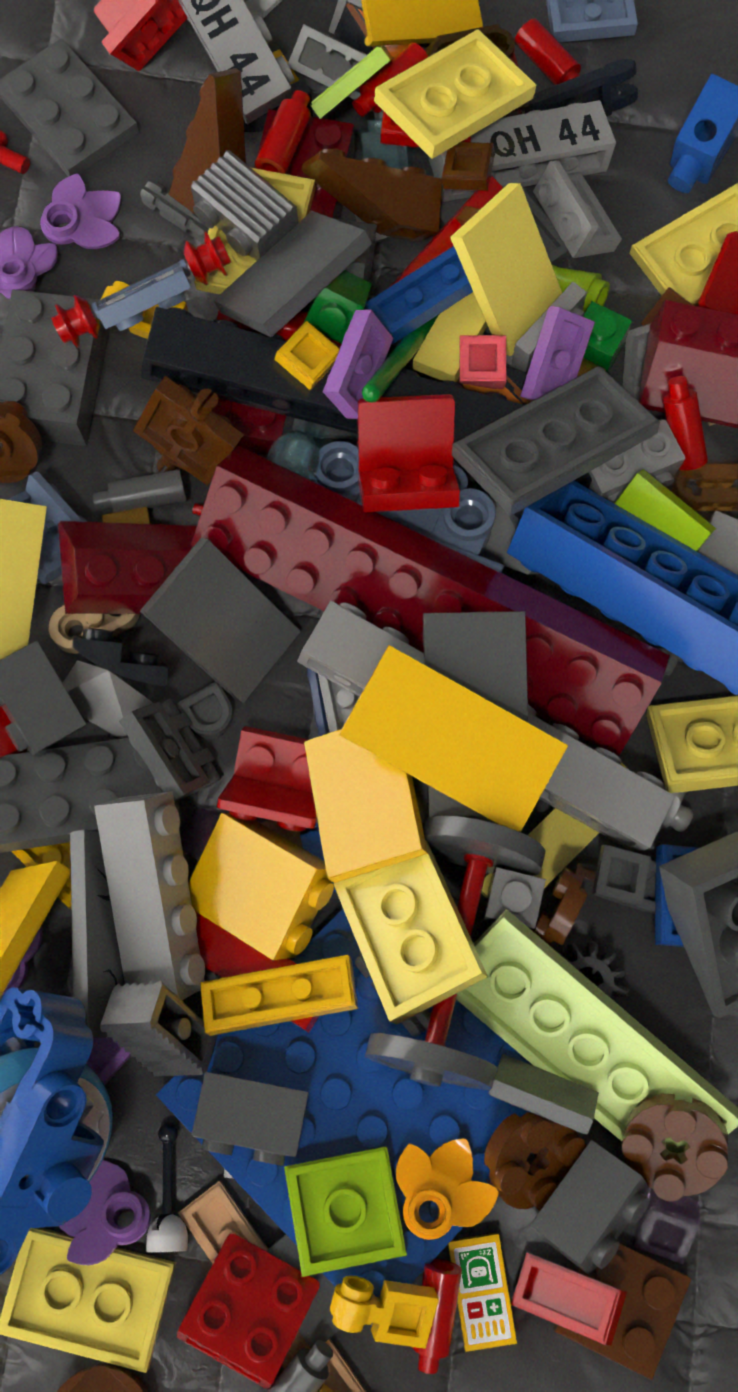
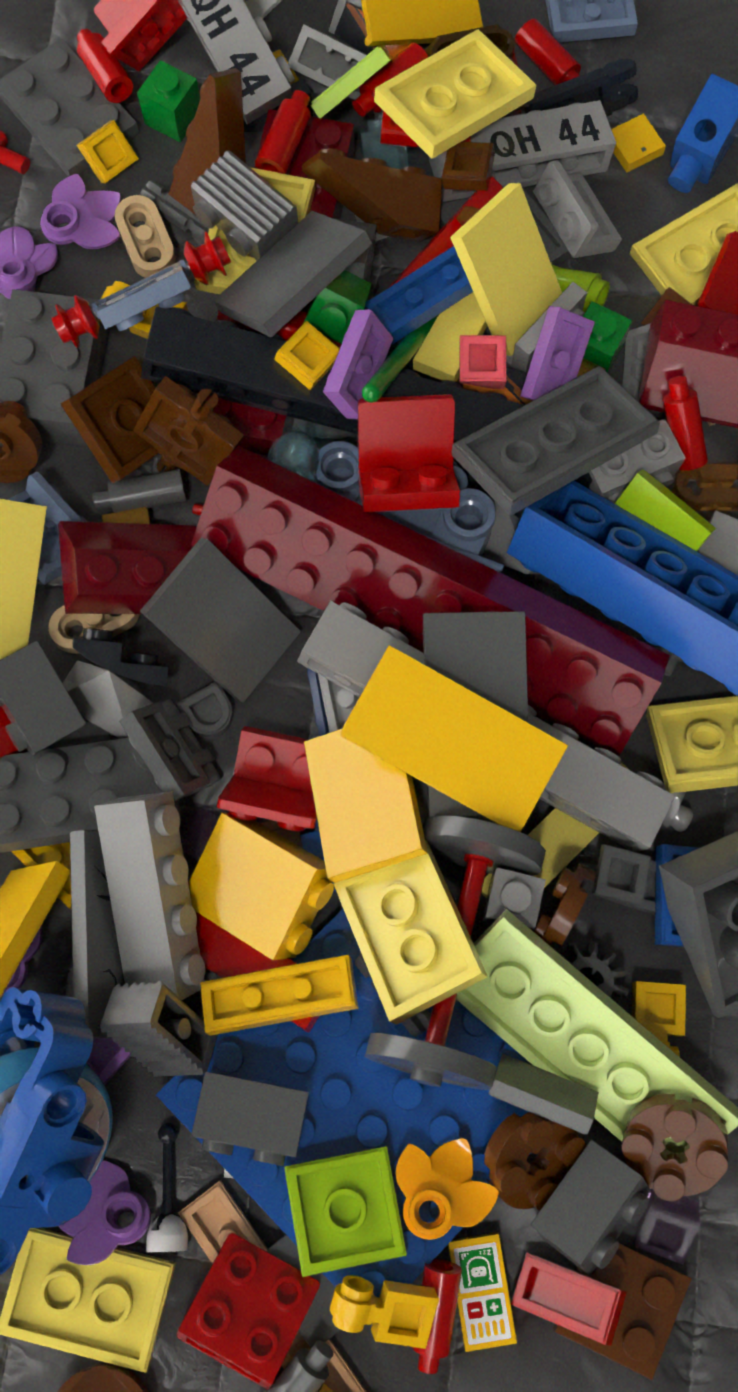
(103, 67): none -> red cylinder
(107, 151): none -> yellow tile
(107, 415): none -> reddish brown plate
(147, 239): none -> tan plate
(169, 100): none -> green brick
(637, 143): none -> yellow tile
(660, 1009): none -> yellow plate

